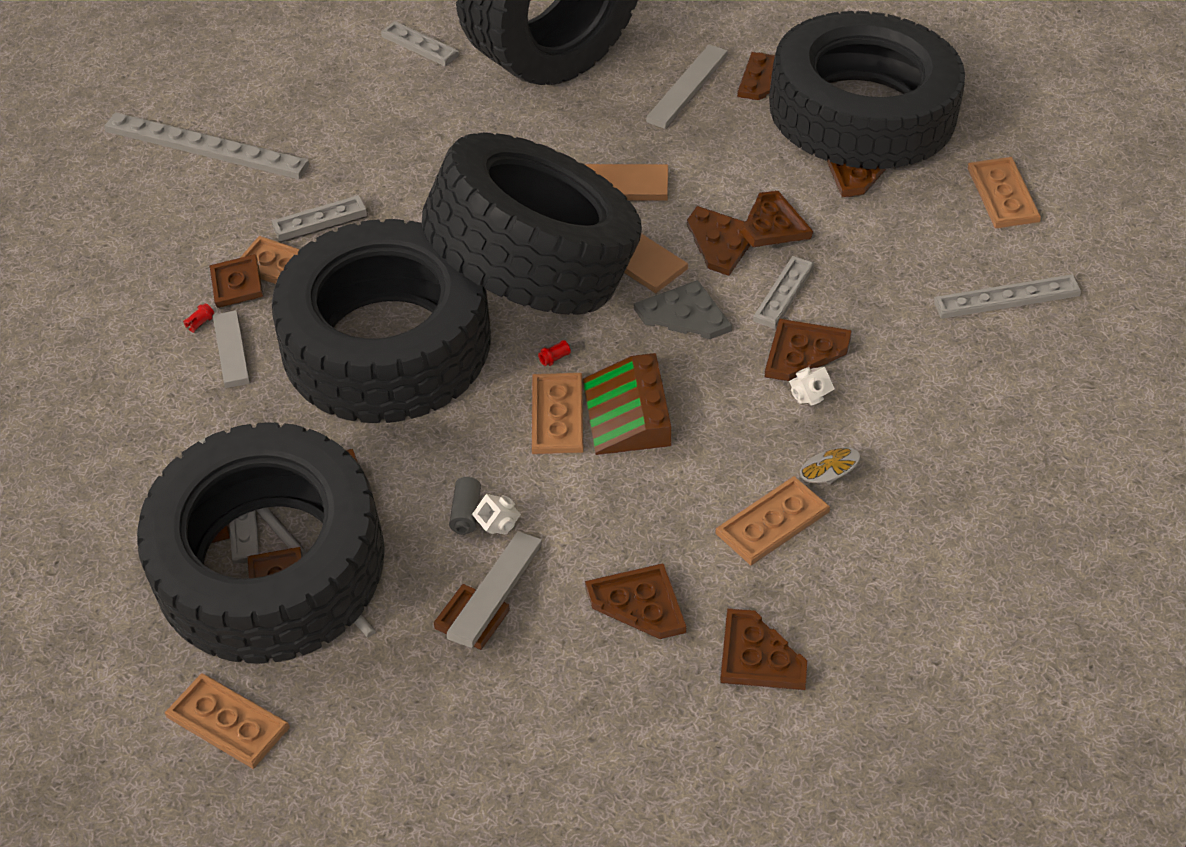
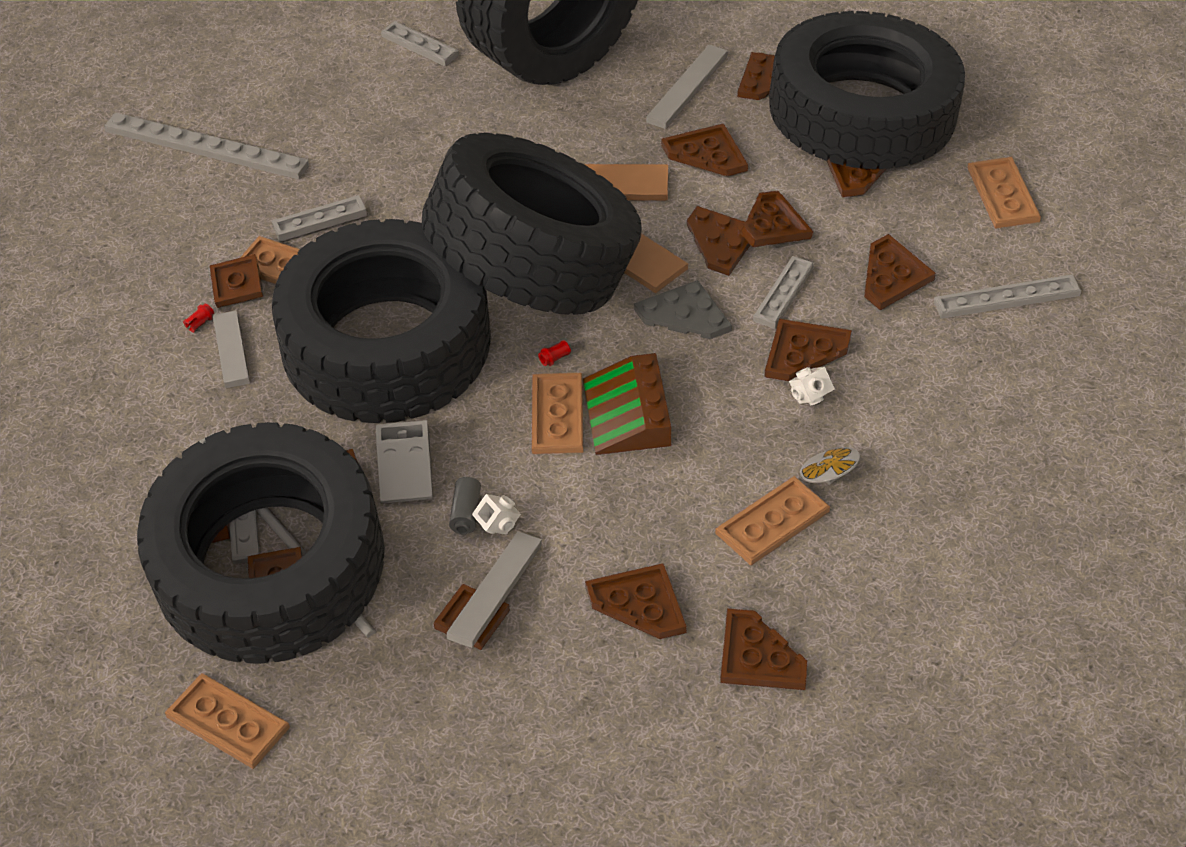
(404, 461): none -> light grey slope
(706, 149): none -> reddish brown plate
(893, 272): none -> reddish brown plate

